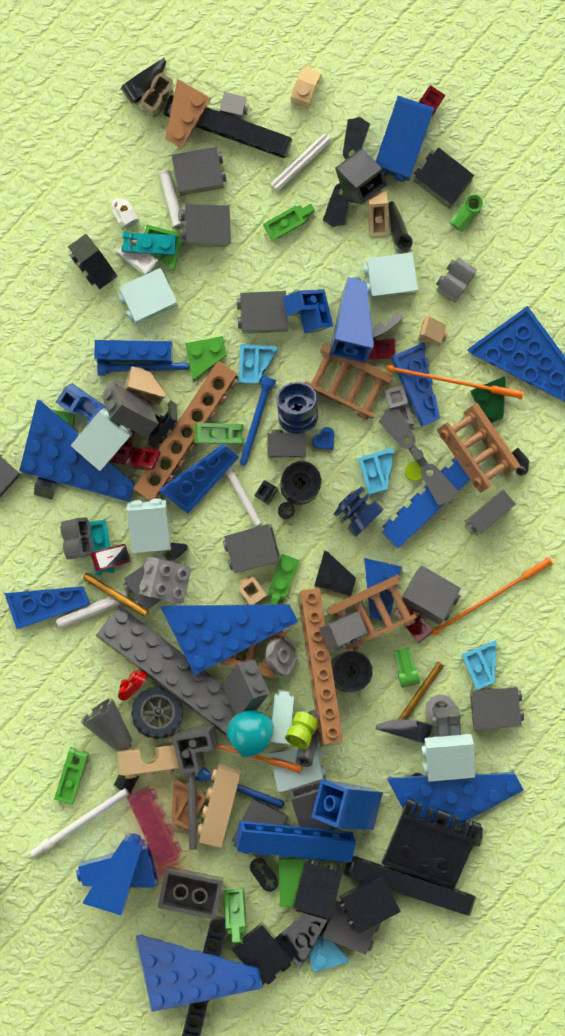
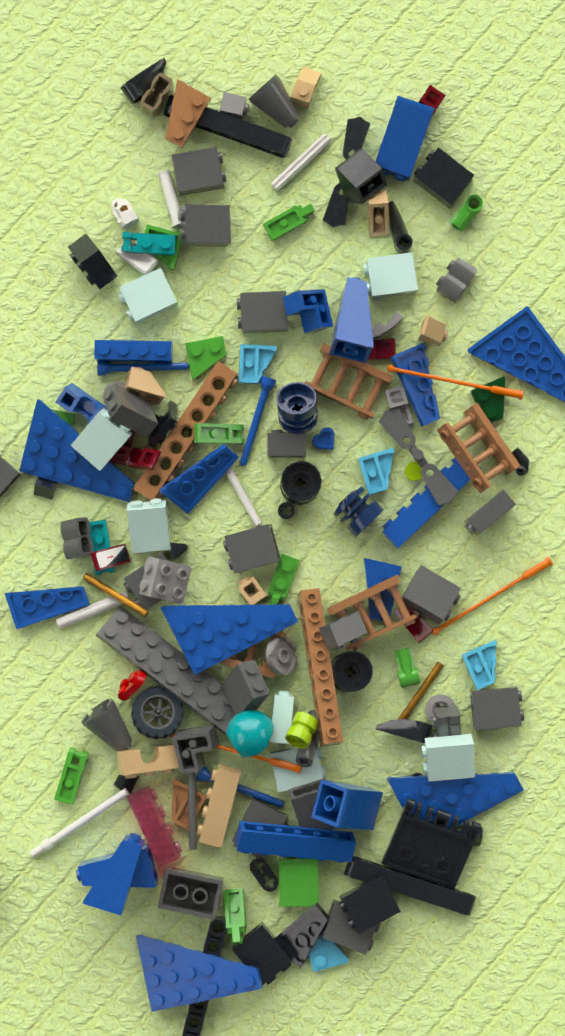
(266, 492): black slope -> none
(276, 102): none -> dark grey cone
(317, 890): black brick -> none
(334, 576): black wing -> none

